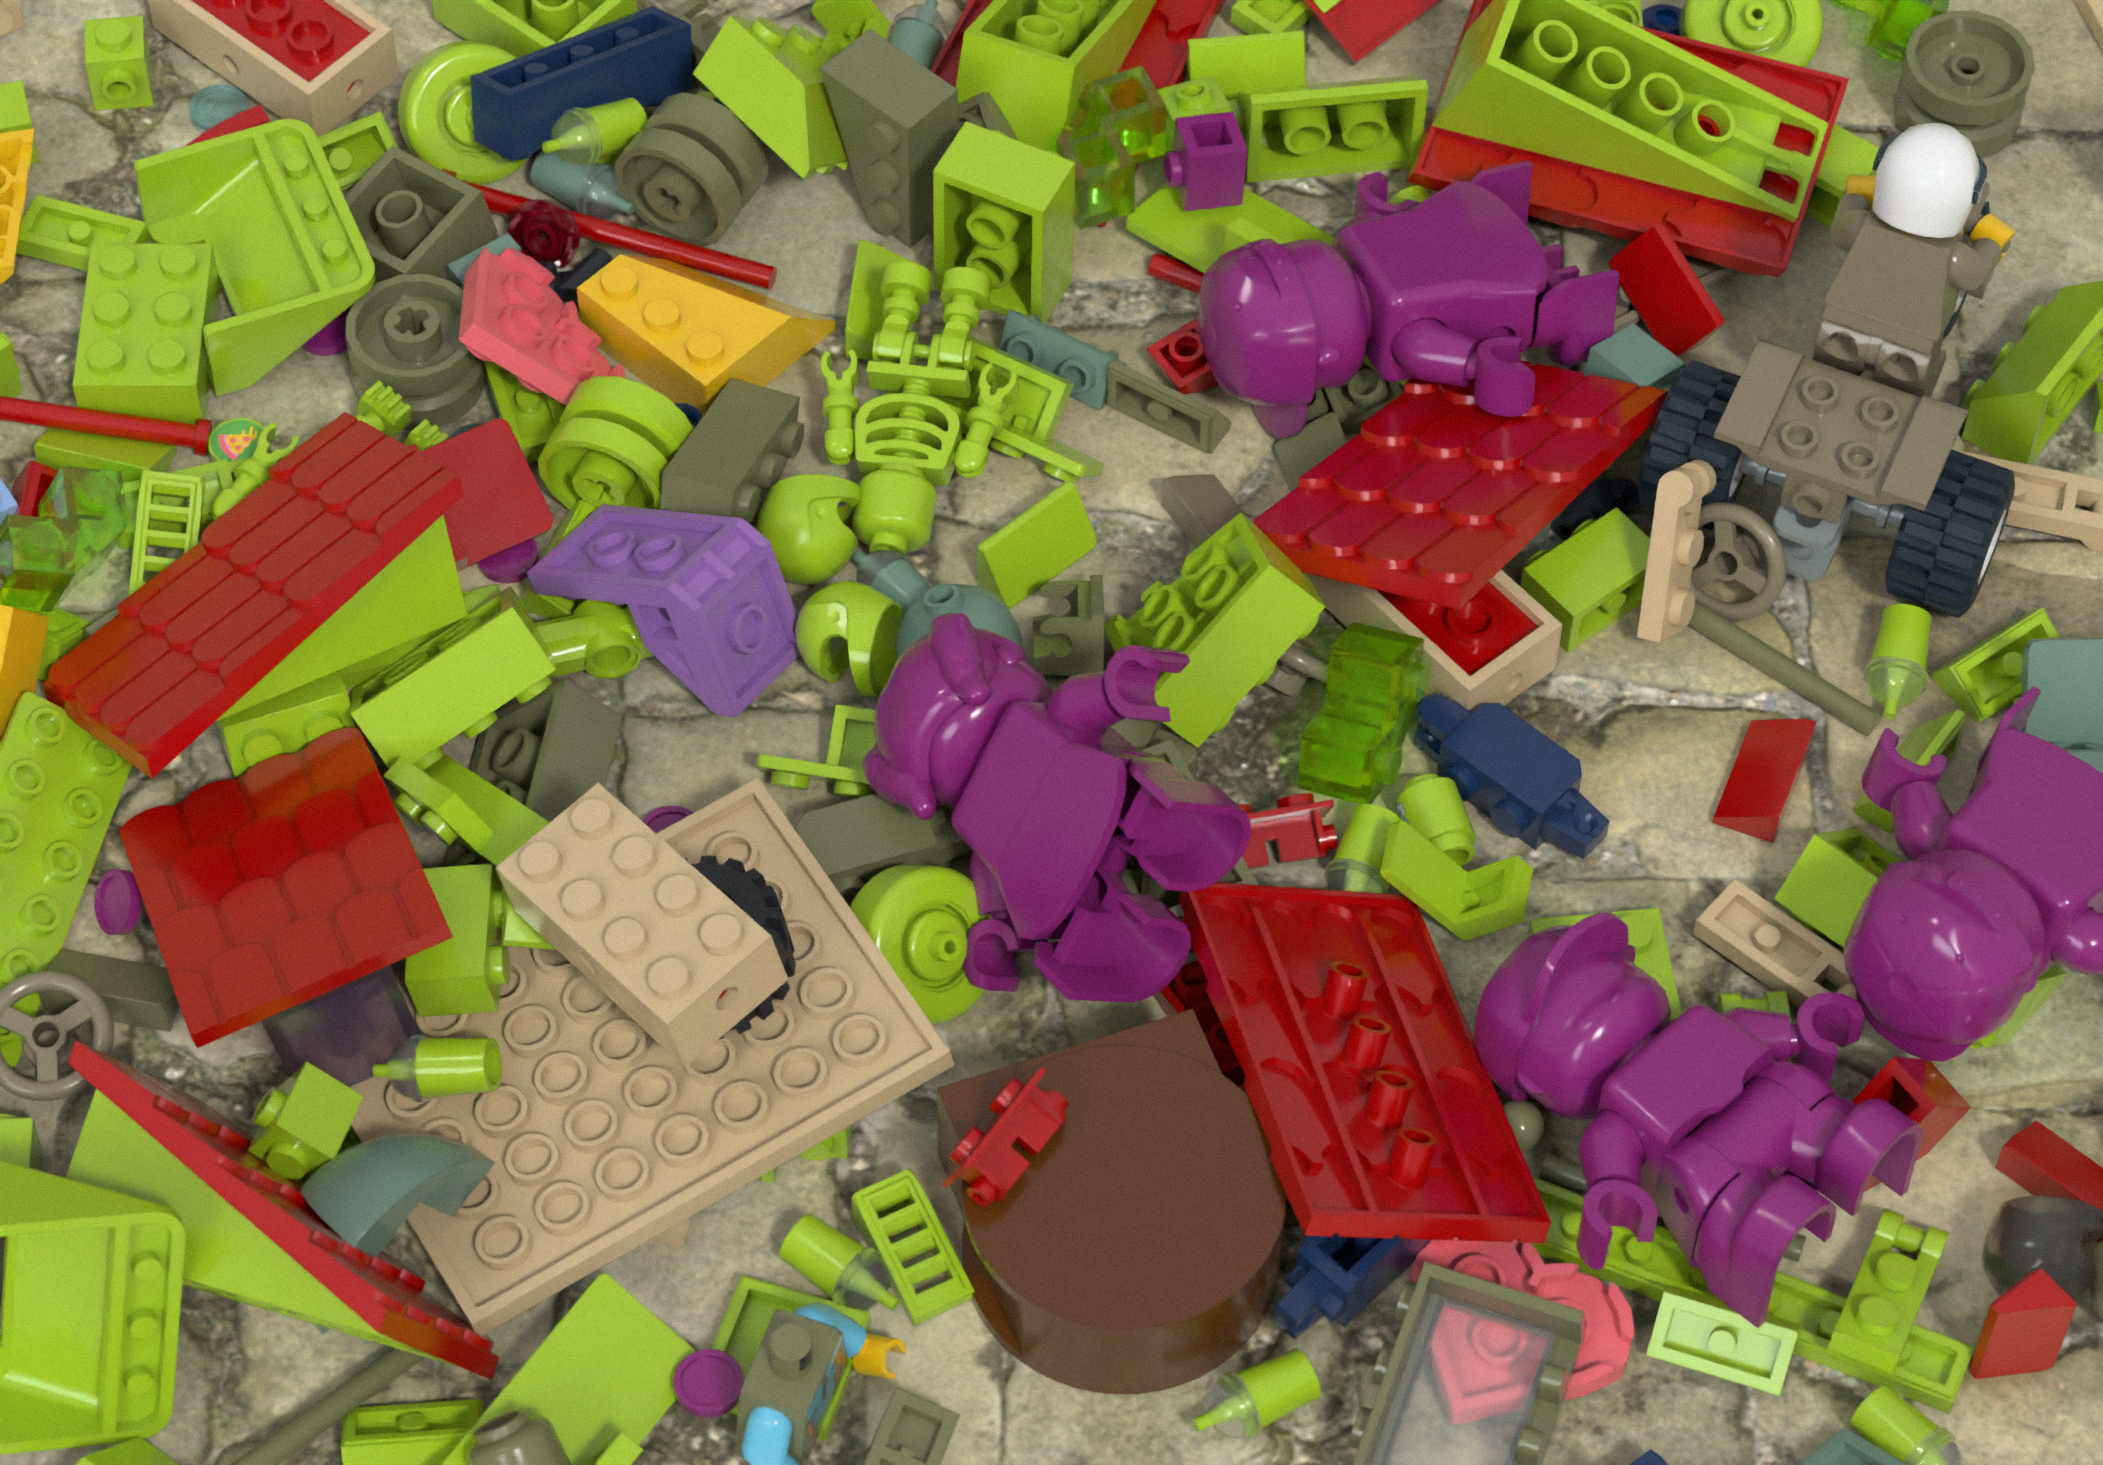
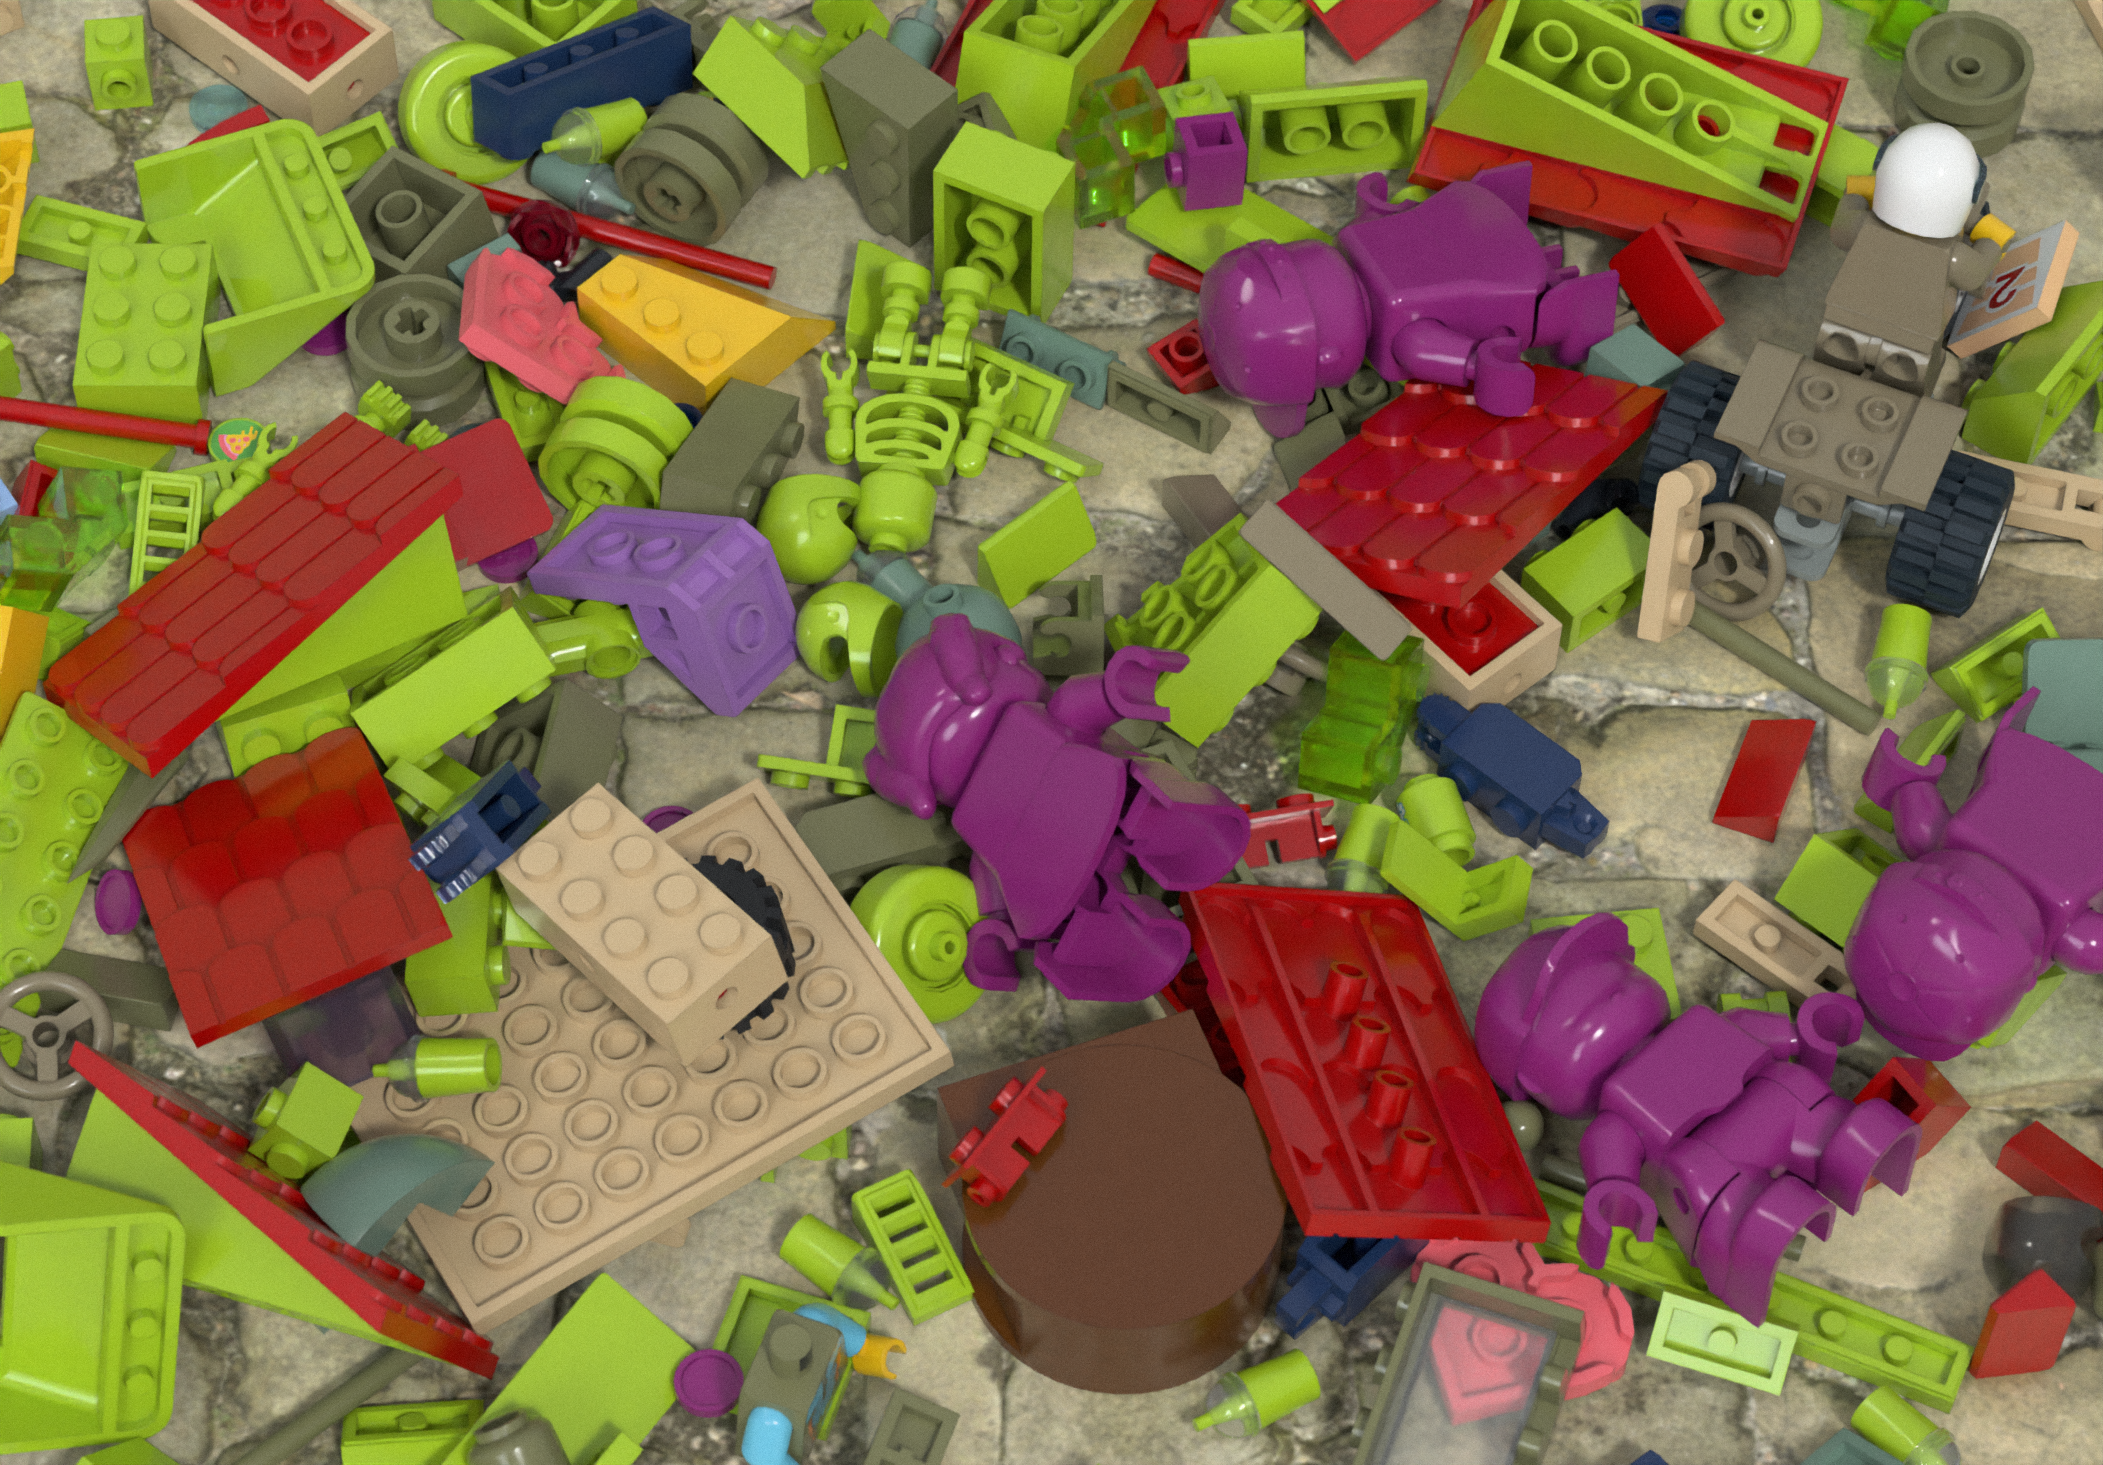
(124, 809): none -> olive bar
(479, 830): none -> dark blue hinge
(1325, 580): none -> dark tan slope
(1888, 1292): lime plate -> none
(2019, 293): none -> light nougat tile

